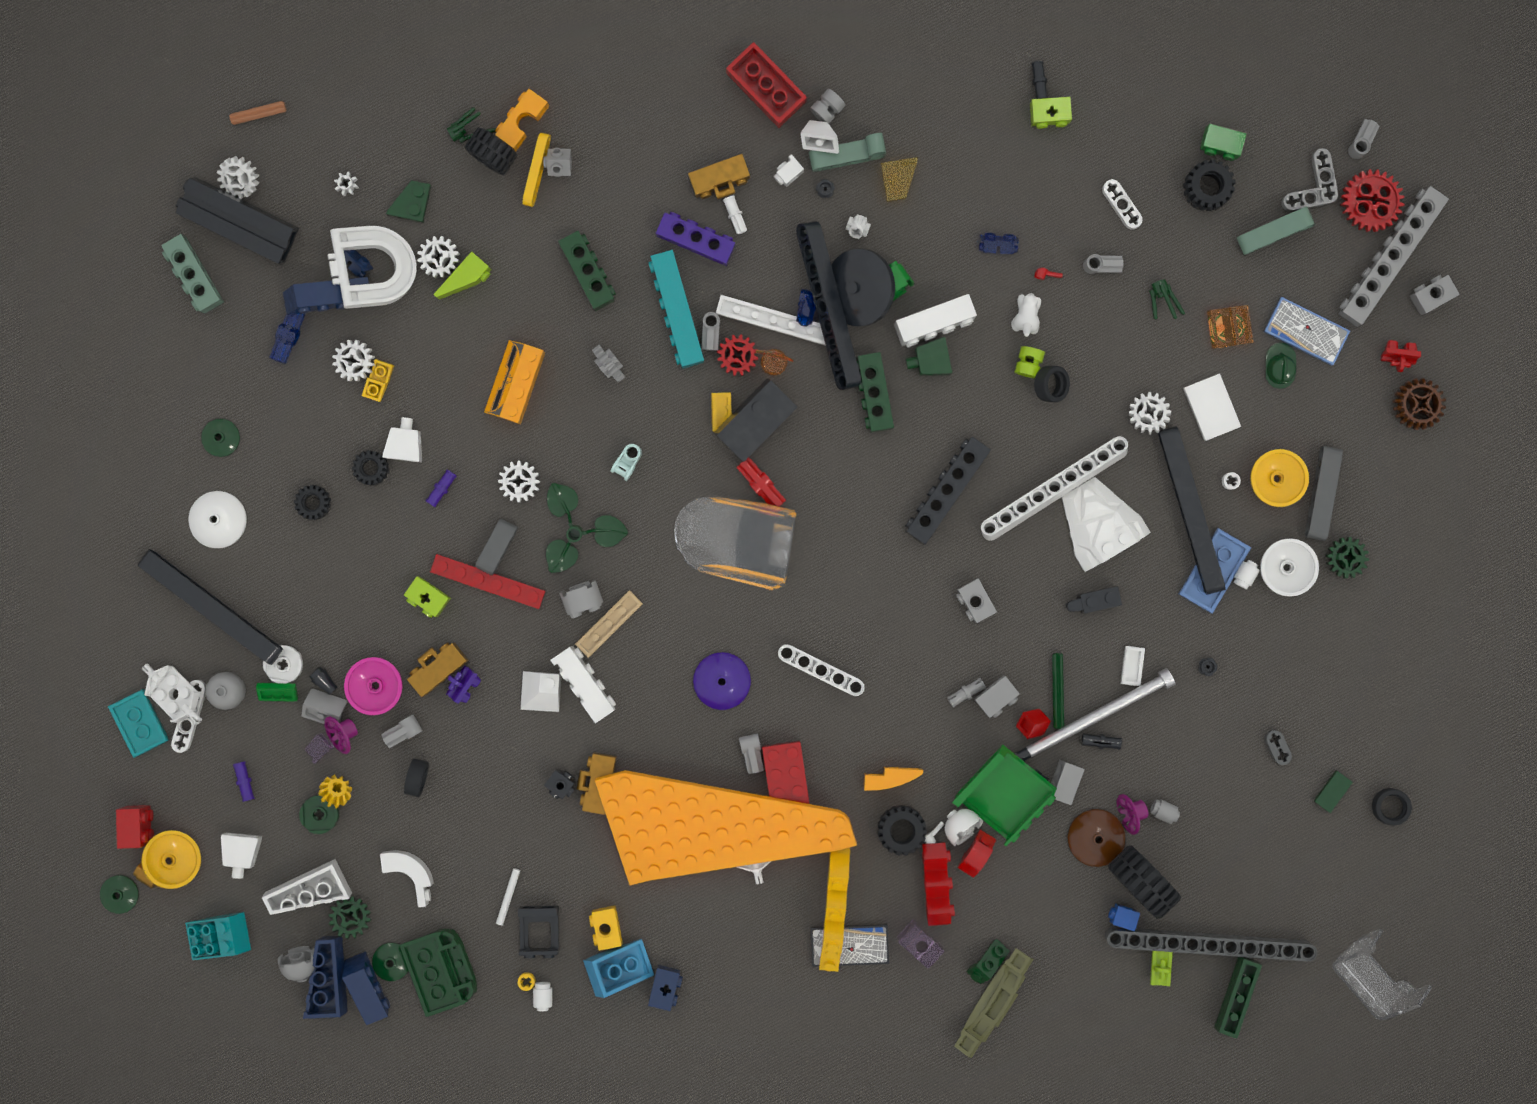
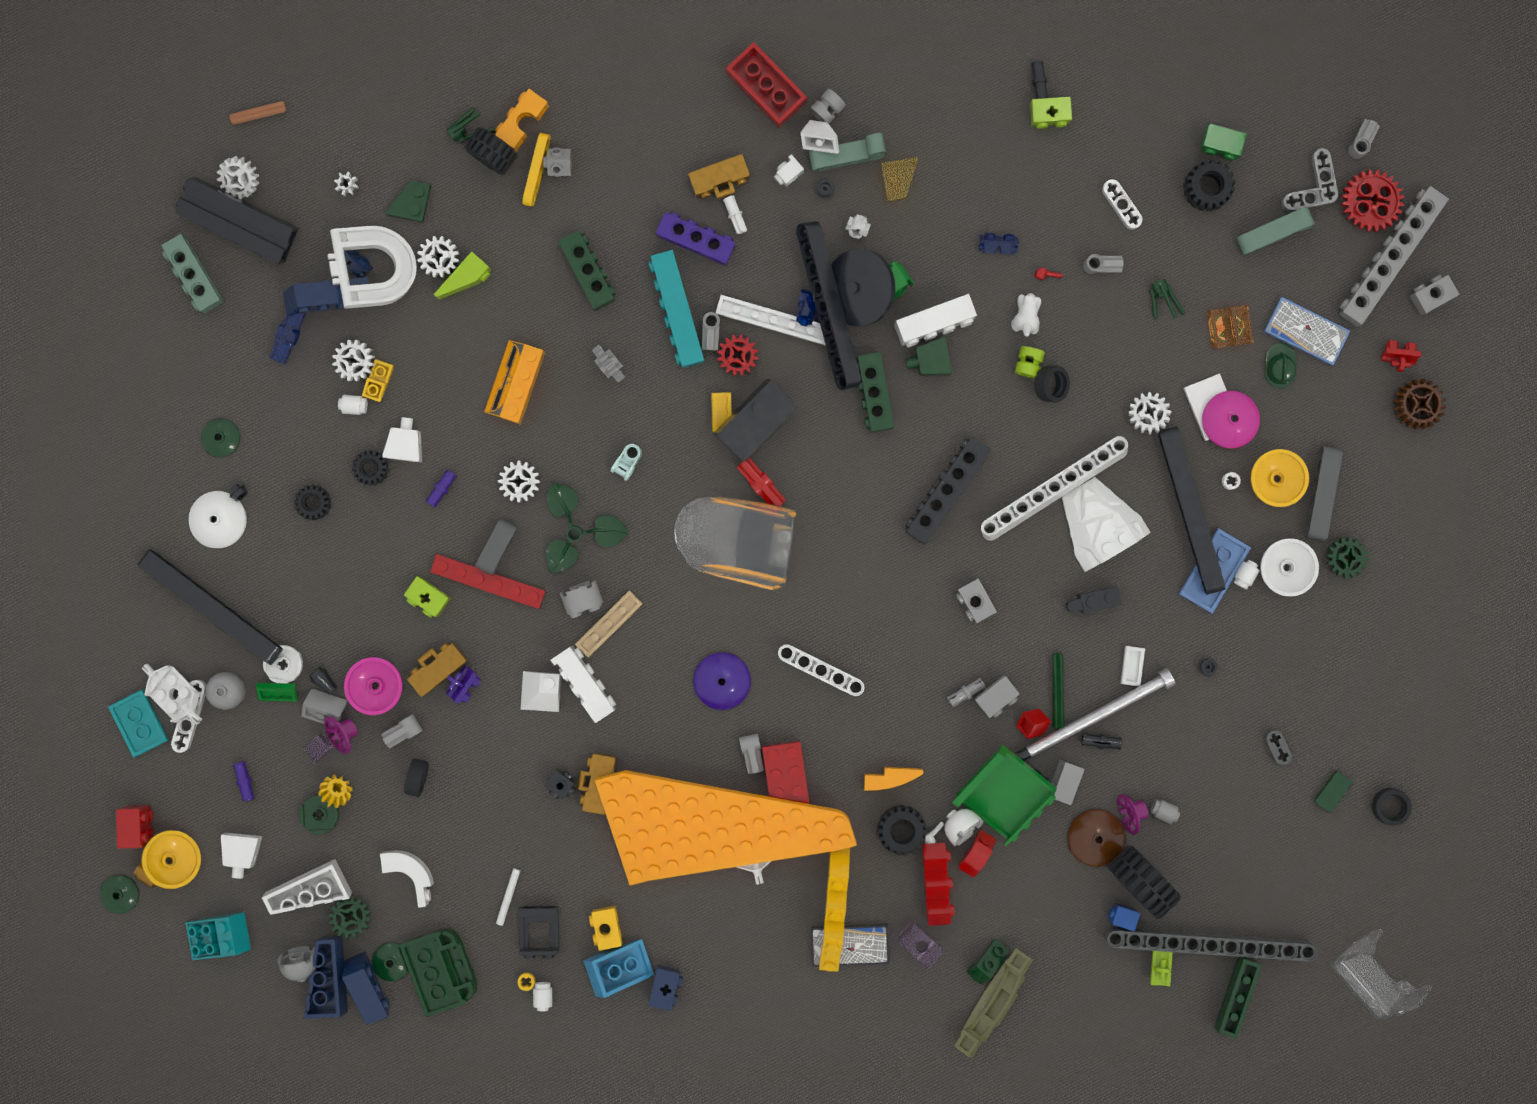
(238, 492): none -> black plate
(352, 404): none -> white brick
(773, 361): clear orange piece -> none
(1218, 422): none -> dark pink dish

